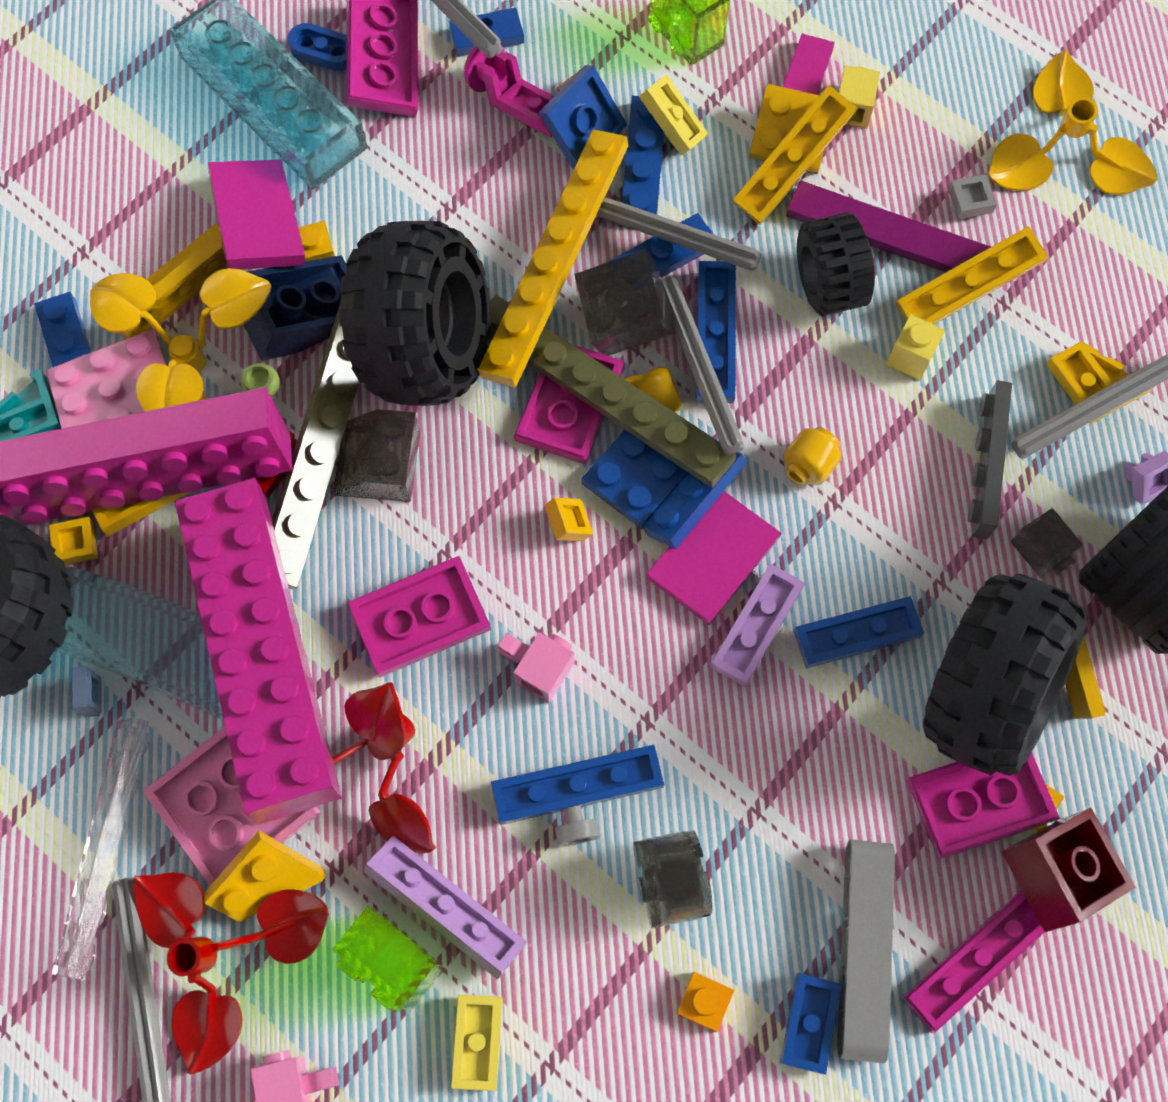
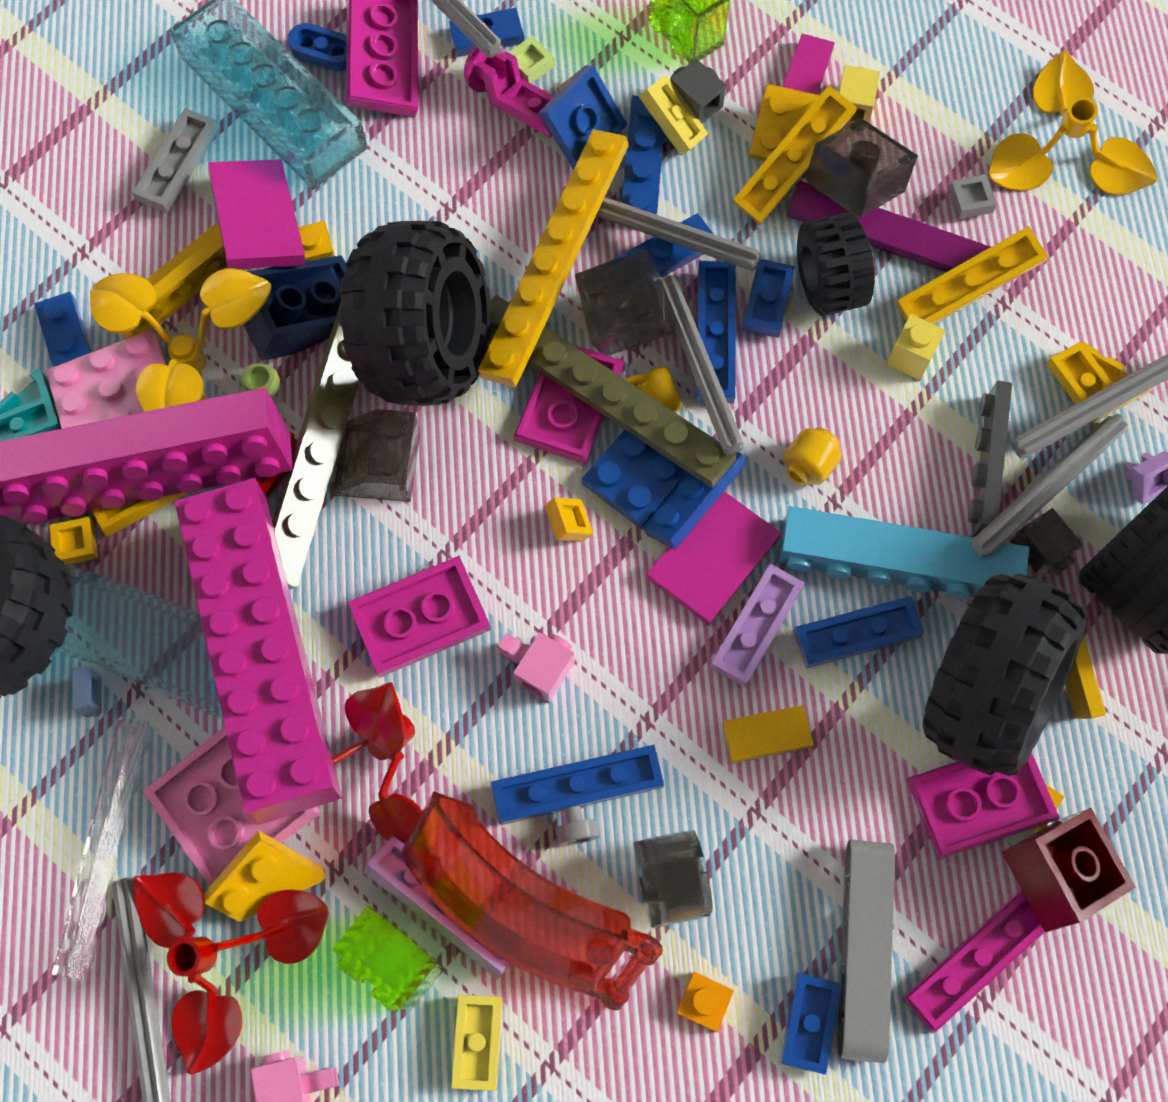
(176, 160): none -> light grey plate
(519, 910): none -> clear red windscreen
(533, 59): none -> yellowish green plate
(700, 89): none -> dark grey brick
(767, 734): none -> yellow tile
(768, 298): none -> blue plate
(860, 167): none -> clear smoke brick
(892, 553): none -> medium azure brick
(1048, 486): none -> light grey axle

